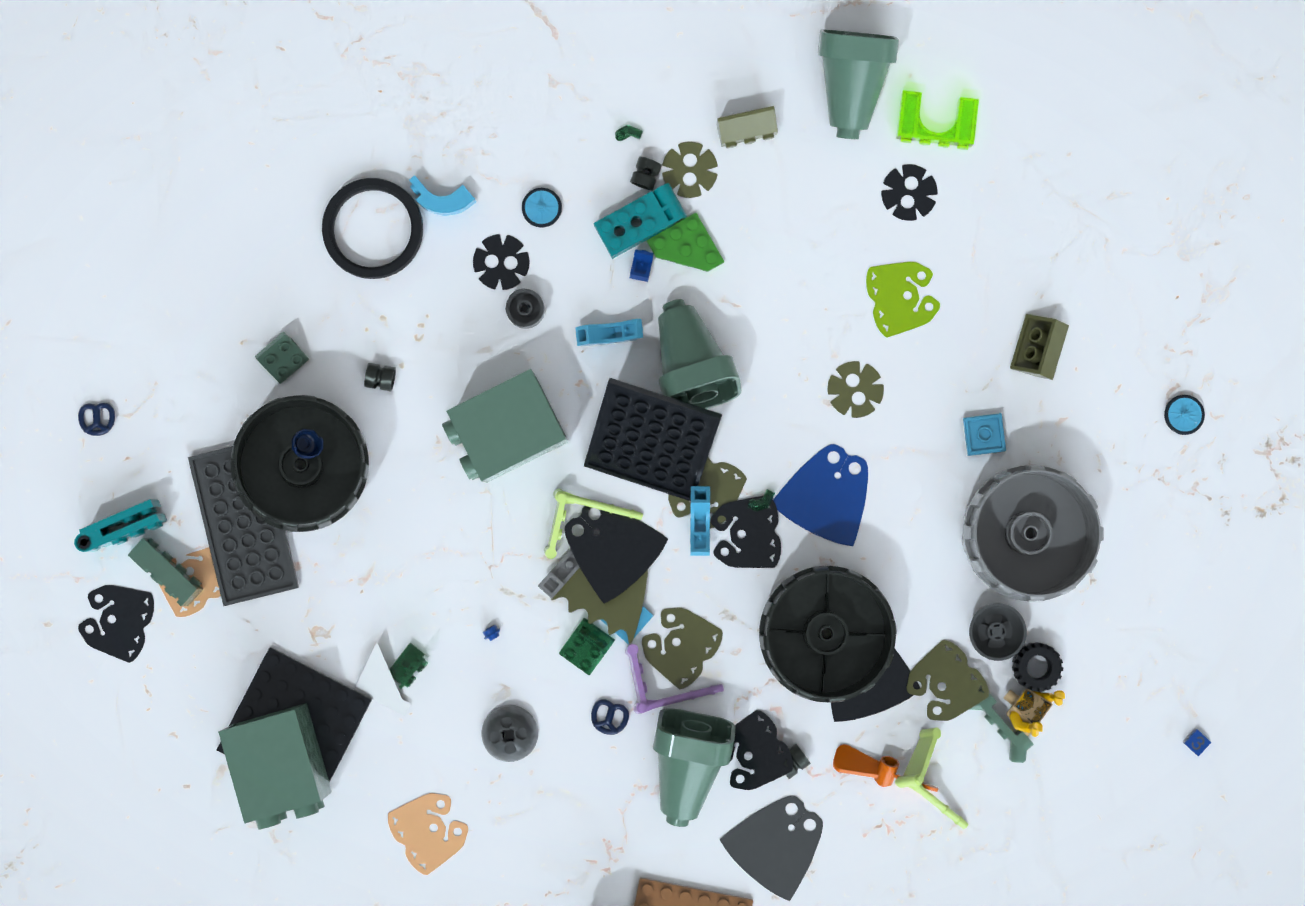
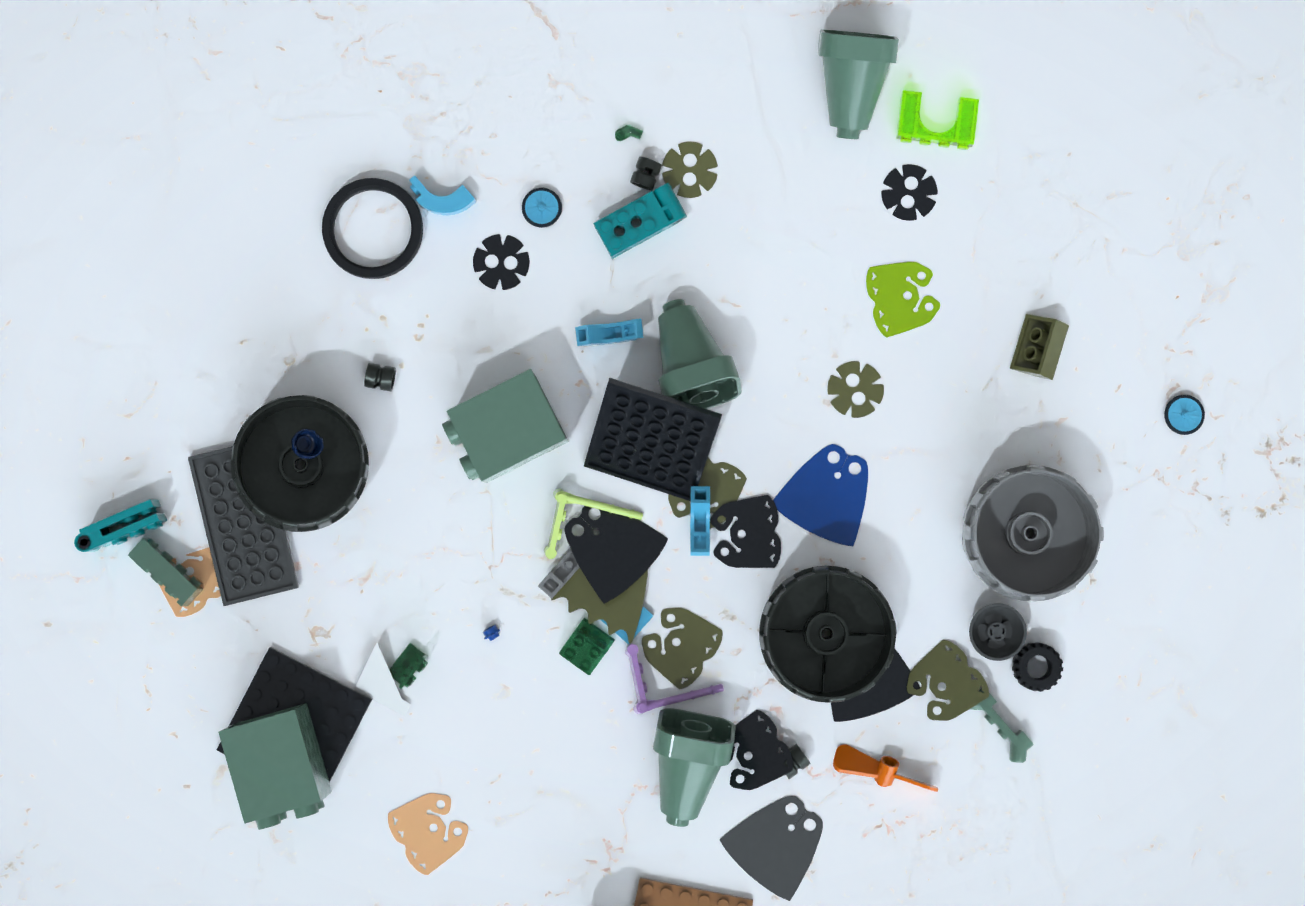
(96, 419): dark blue piece -> none
(129, 622): black piece -> none
(281, 357): sand green plate -> none
(516, 725): dark grey piece -> none
(535, 312): dark grey brick -> none
(609, 717): dark blue piece -> none
(641, 265): blue bracket -> none
(687, 245): bright green plate -> none
(747, 127): slope -> none
(763, 503): clear green arm -> none
(916, 771): yellowish green piece -> none
(984, 434): medium azure plate -> none
(1030, 709): torso -> none
(1197, 742): blue tile -> none

